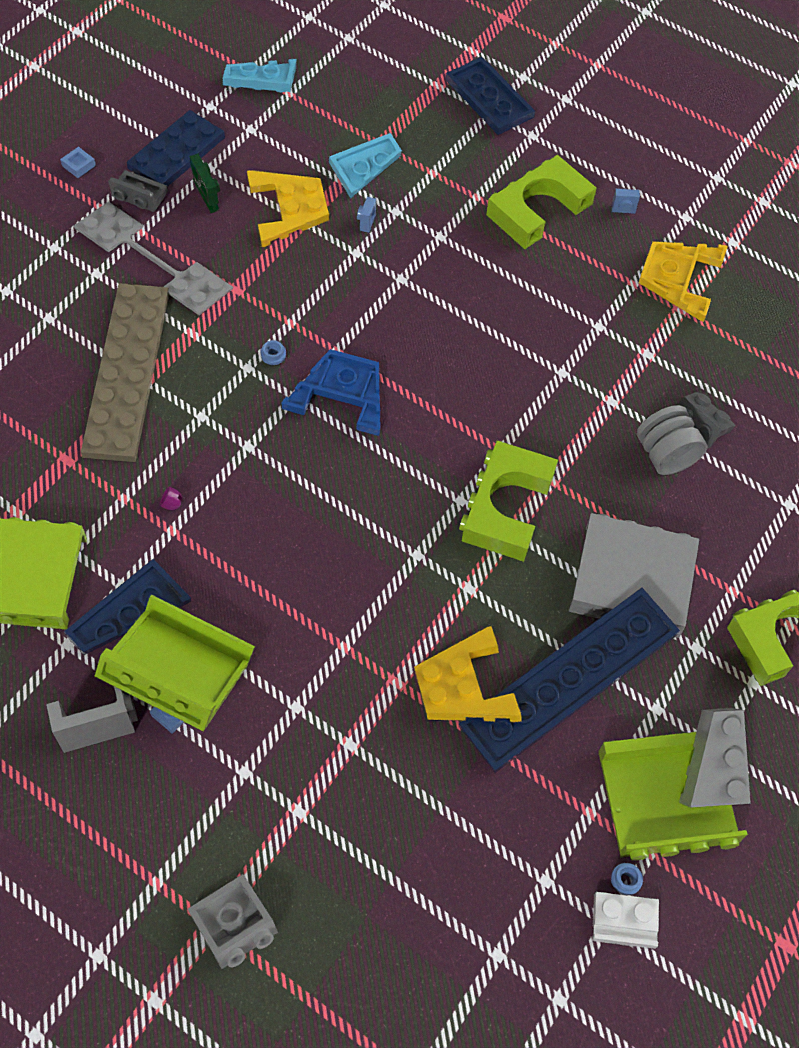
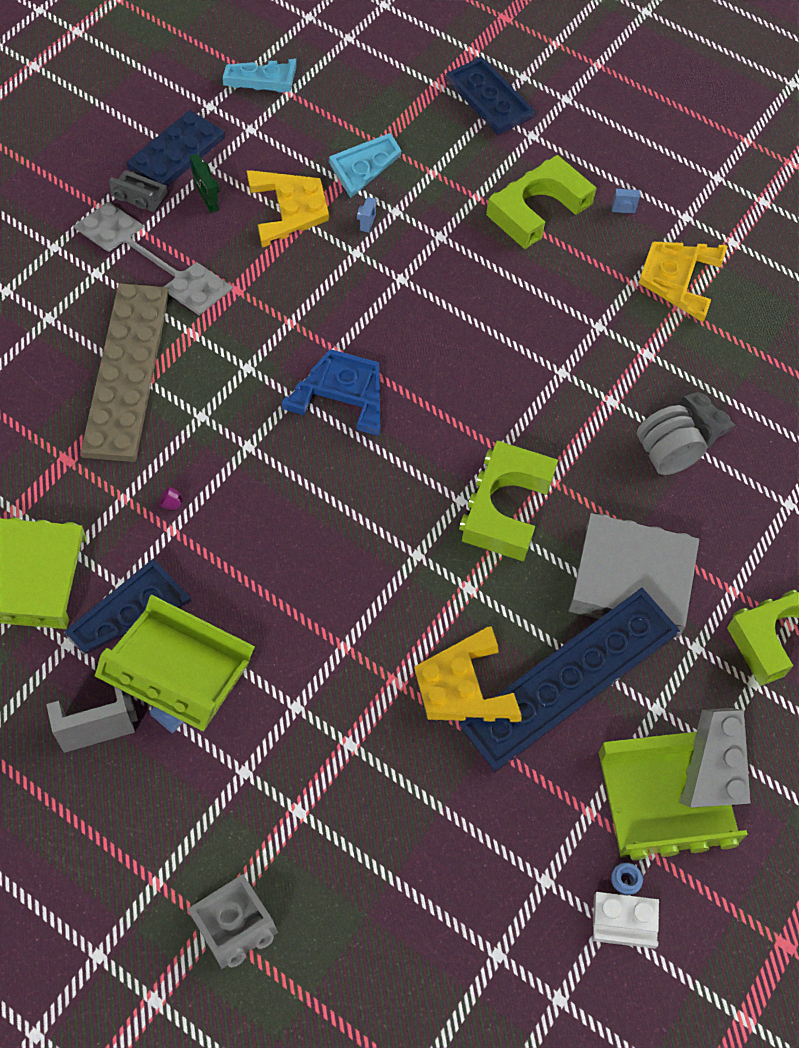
(78, 162): medium blue plate -> none
(273, 347): medium blue plate -> none

